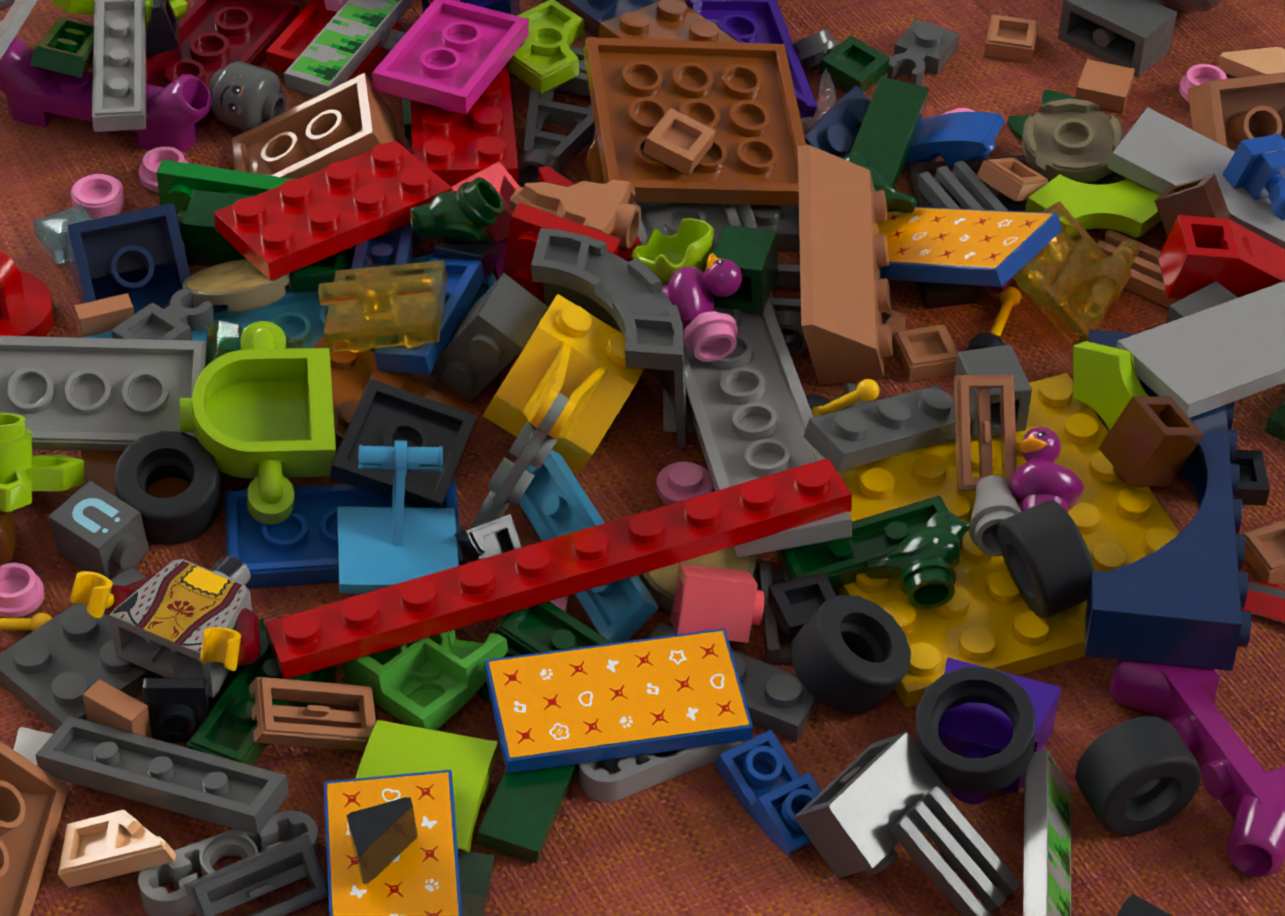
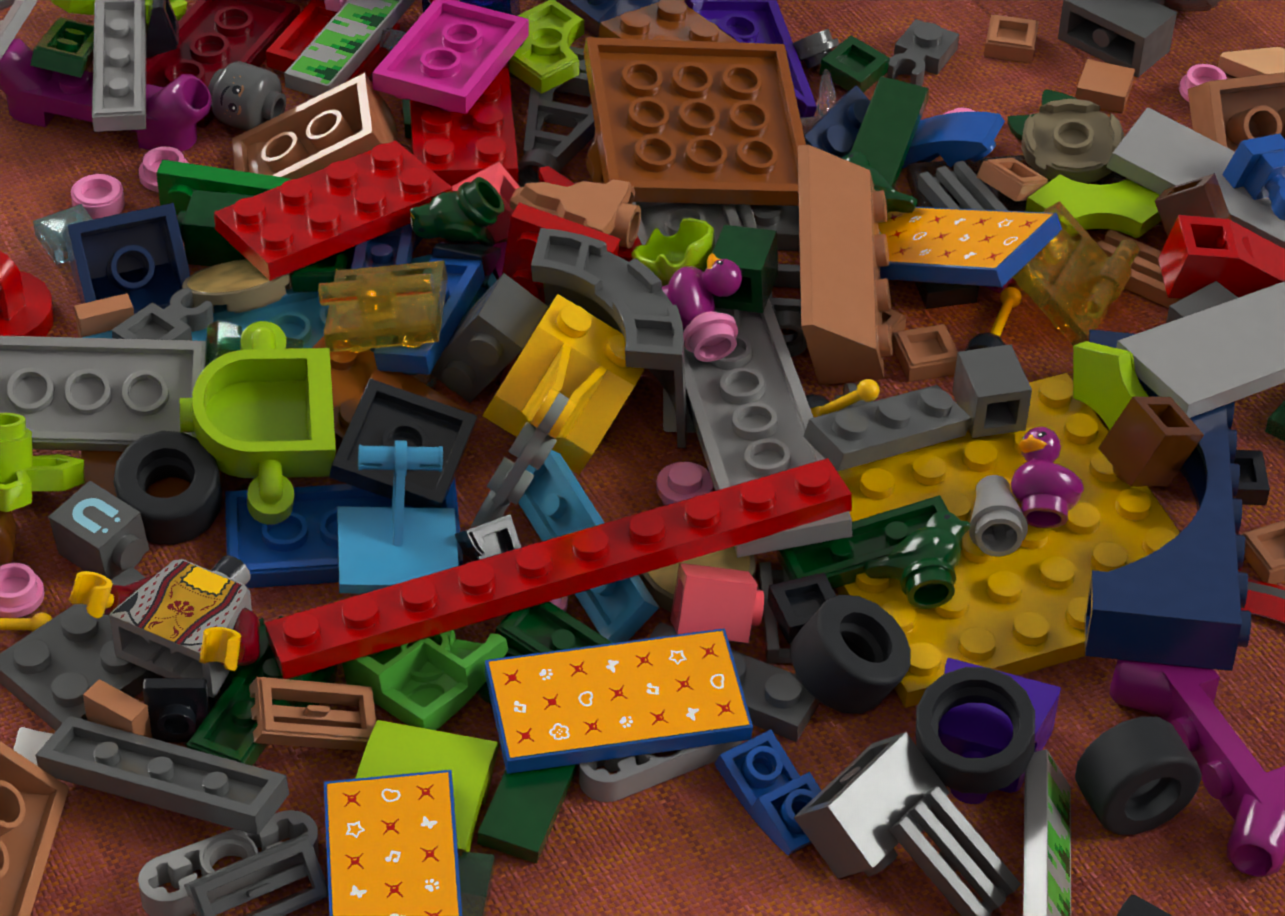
(109, 848): light nougat tile -> none
(381, 835): slope -> none
(679, 141): nougat tile -> none
(983, 383): nougat tile -> none
(1046, 558): black tyre -> none

